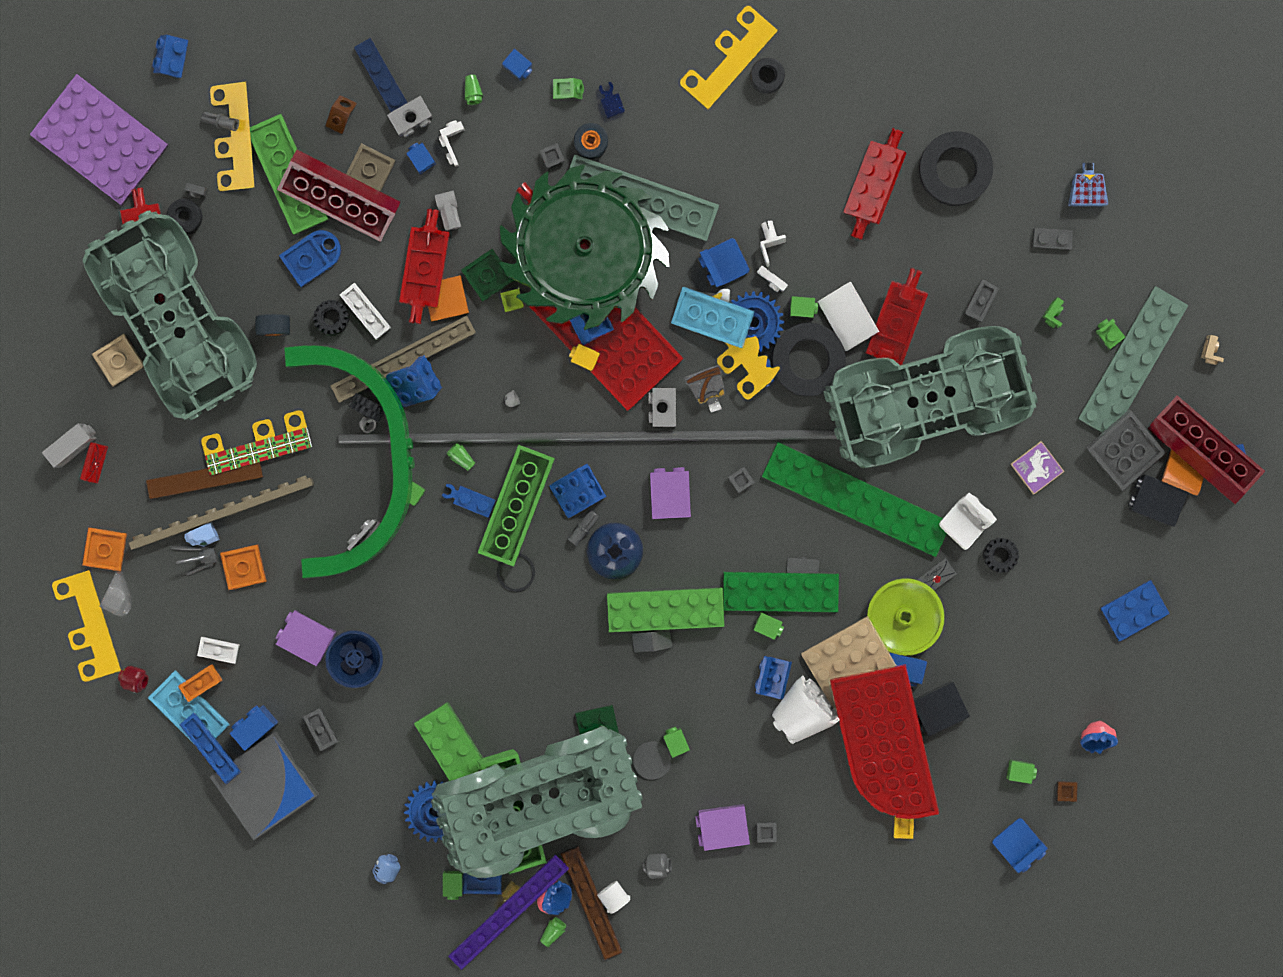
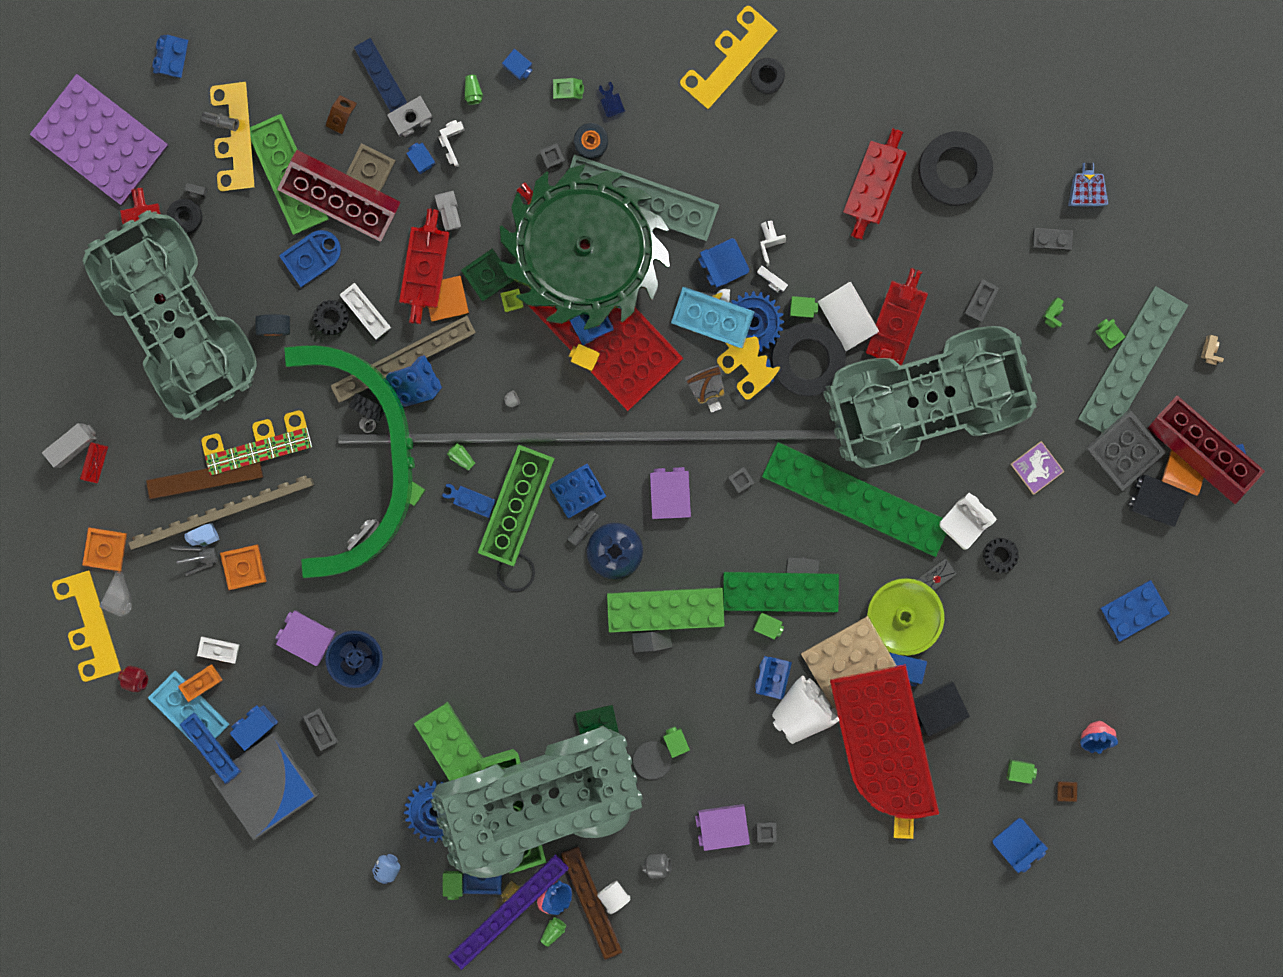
(118, 360): tan tile -> none
(668, 396): light grey brick -> none

